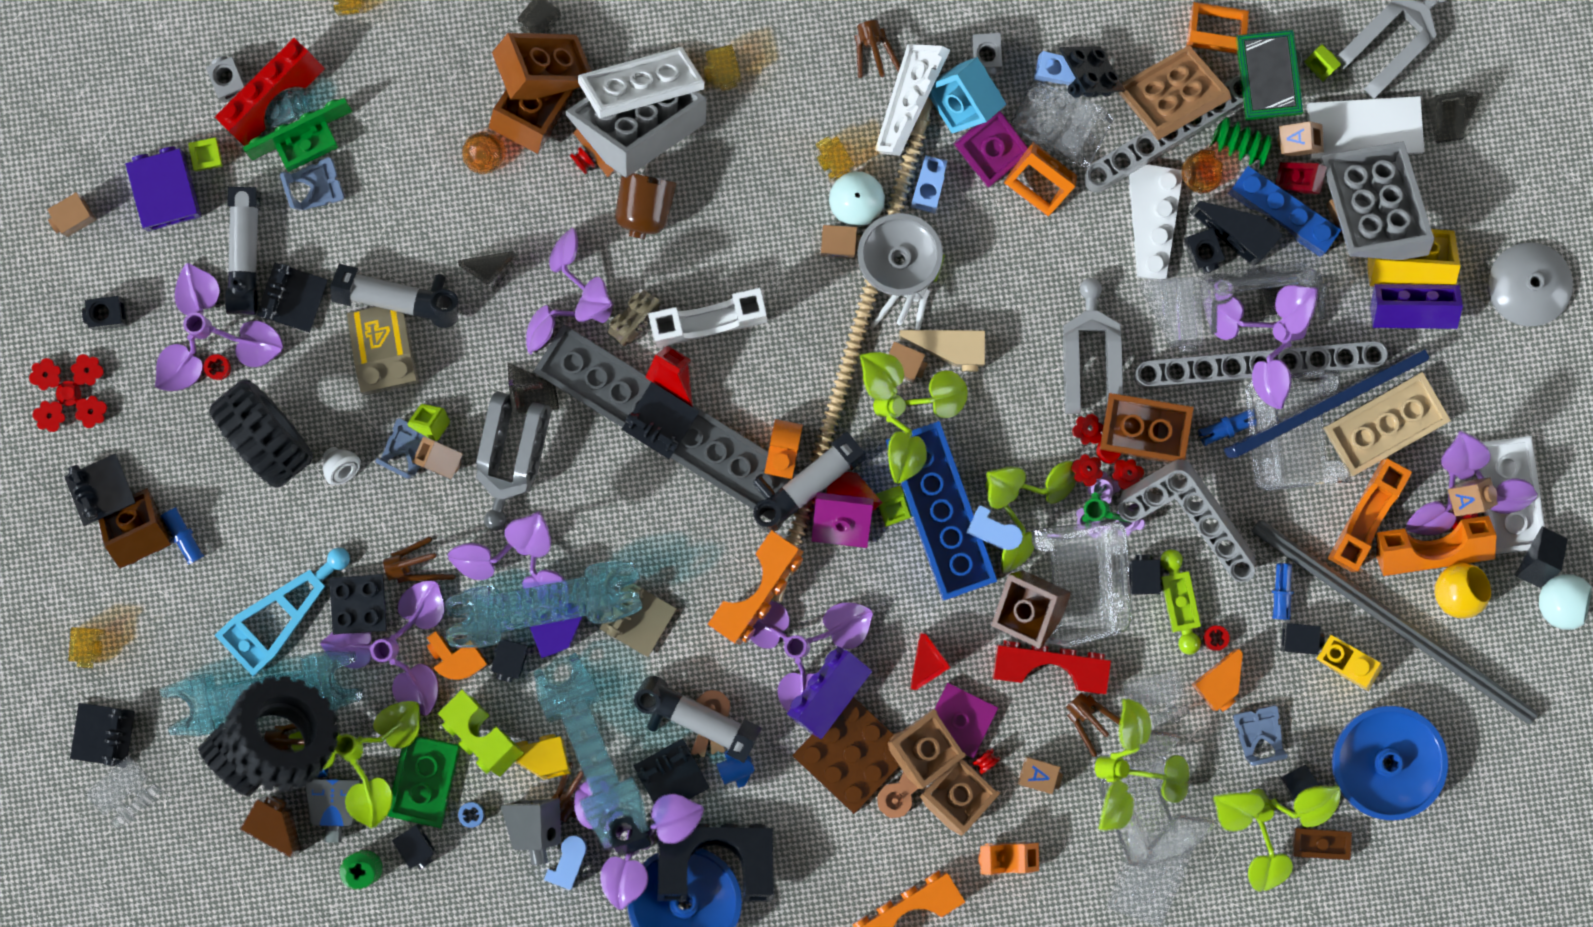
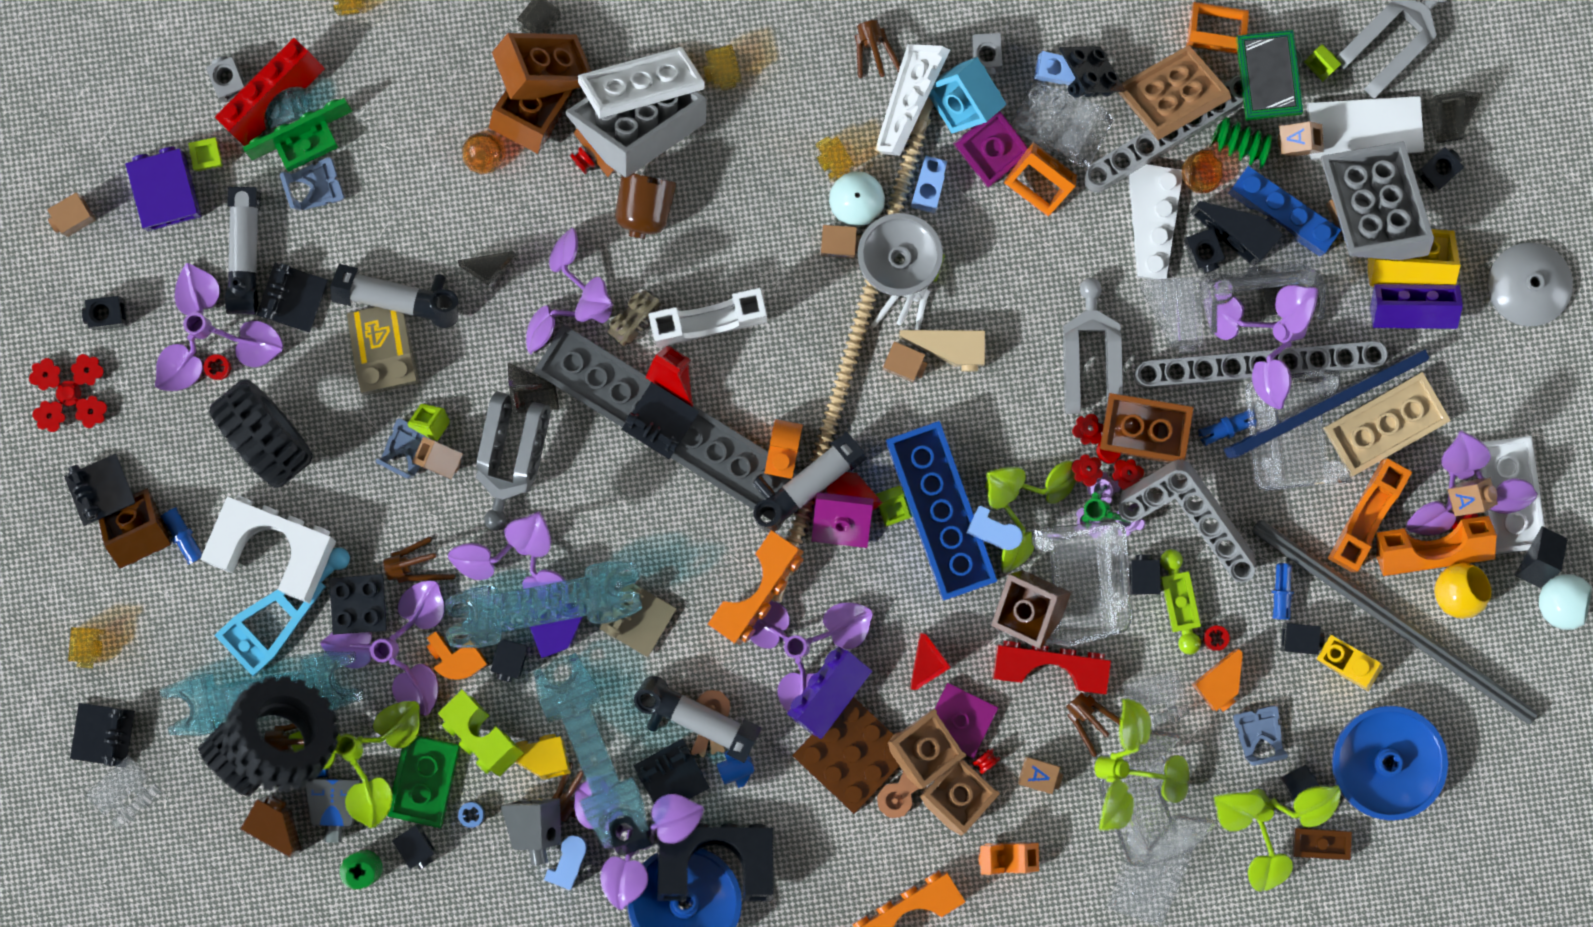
(241, 521): none -> white arch
(340, 465): white brick -> none
(881, 377): lime plant -> none
(1300, 177): dark red plate -> none
(1431, 177): none -> black brick

